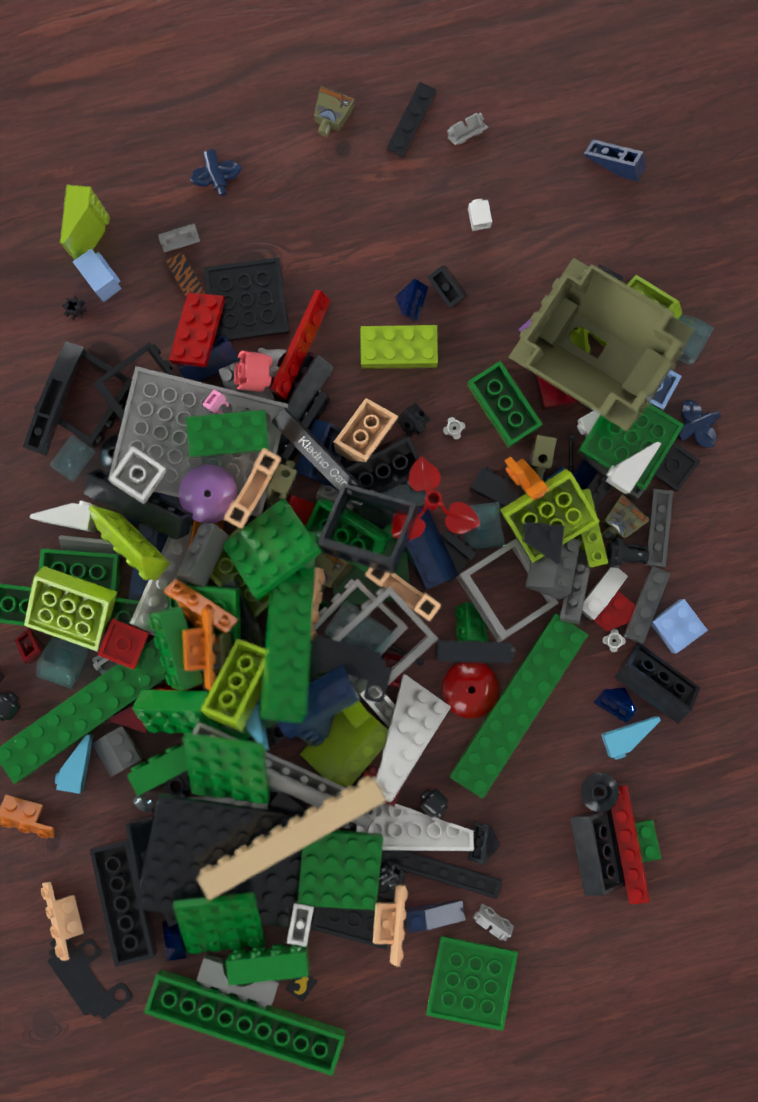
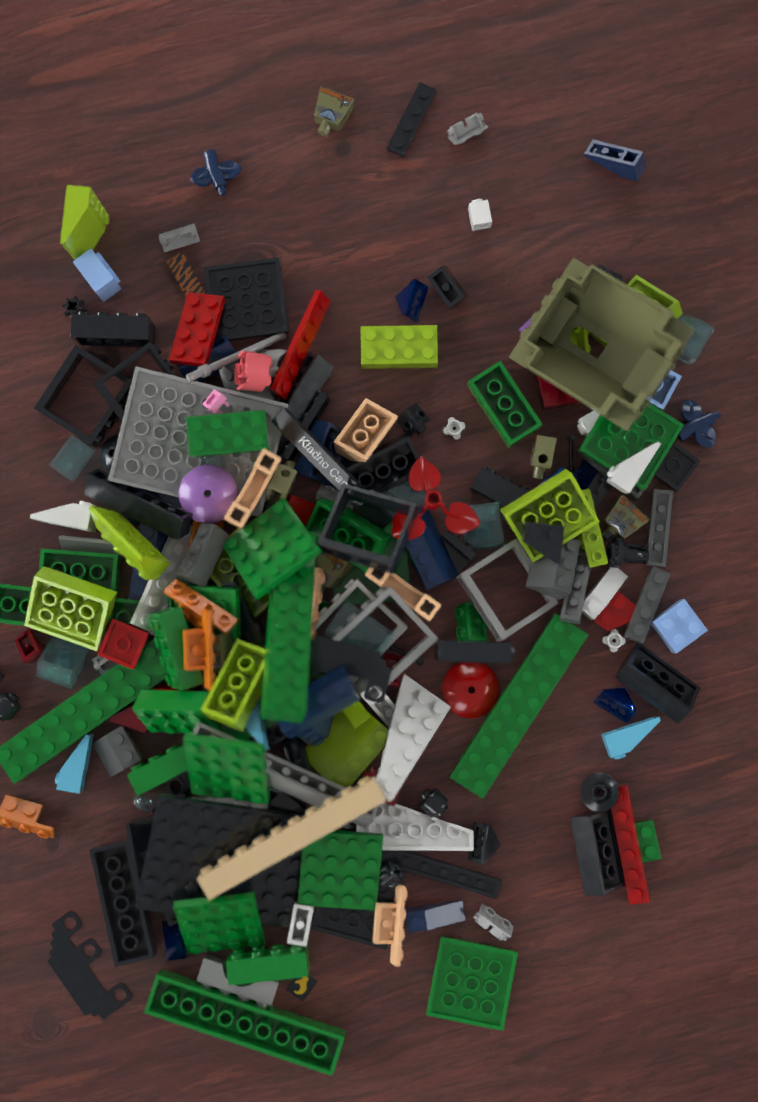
(53, 400): black slope -> none
(64, 919): light nougat bracket -> none
(112, 330): none -> black brick
(138, 475): white brick -> none
(206, 370): none -> light grey bar
(296, 752): none -> black plate
(526, 477): orange bracket -> none

